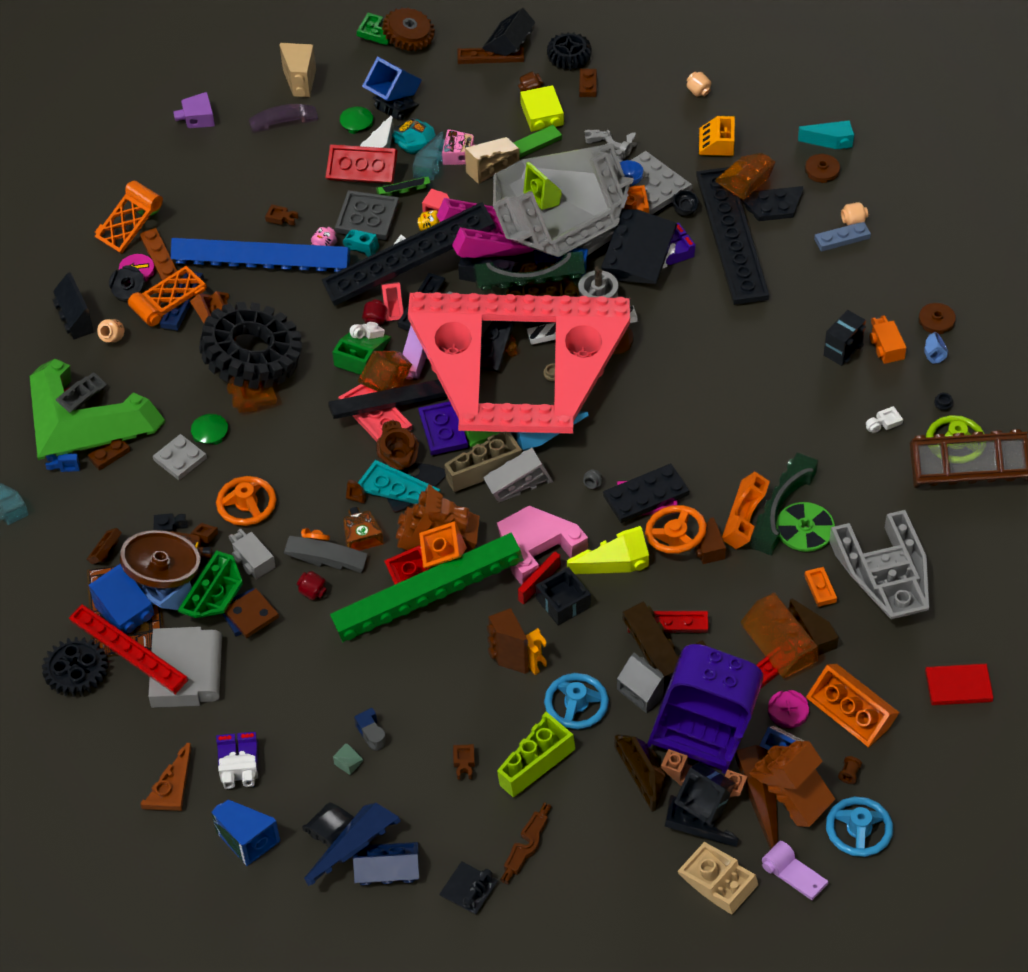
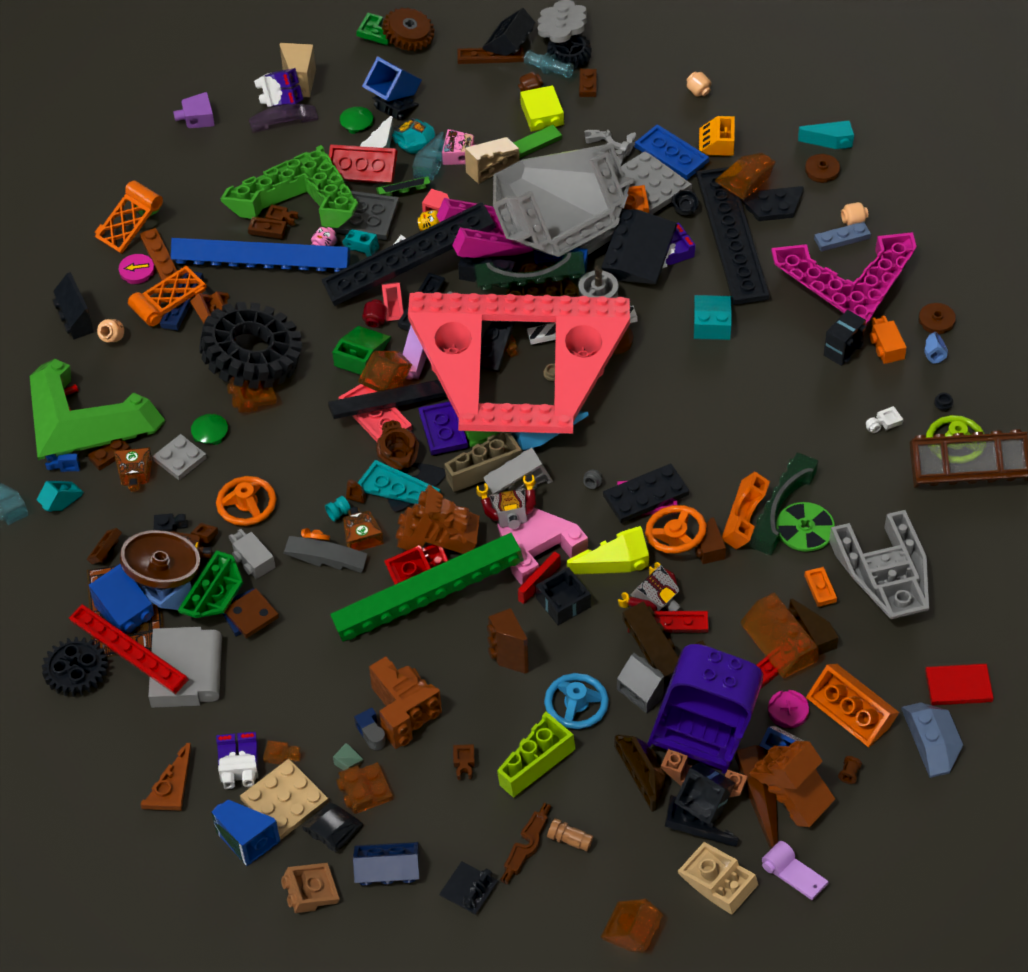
(58, 495): none -> teal slope
(81, 392): dark grey slope -> none
(123, 275): black plate -> none
(134, 467): none -> torso
(267, 227): none -> reddish brown plate
(278, 752): none -> clear orange plate
(279, 88): none -> hips
(286, 797): none -> tan plate
(304, 173): none -> bright green wedge
(309, 887): none -> medium nougat plate
(311, 585): dark red head -> none
(337, 508): none -> teal wheel
(361, 830): dark blue wedge -> none
(364, 787): none -> clear orange plate
(369, 330): white plate -> none
(407, 700): none -> dark orange brick
(441, 545): orange slope -> none
(509, 507): none -> torso
(535, 650): light orange hinge -> none
(544, 190): lime slope -> none
(549, 63): none -> clear light blue piece
(562, 21): none -> light grey plate
(569, 835): none -> medium nougat axle
(632, 170): blue piece -> none
(632, 925): none -> clear orange slope
(655, 591): none -> torso
(672, 151): none -> blue plate
(712, 317): none -> teal slope
(859, 825): dark azure piece -> none
(865, 292): none -> dark pink wedge
(934, 736): none -> sand blue wedge

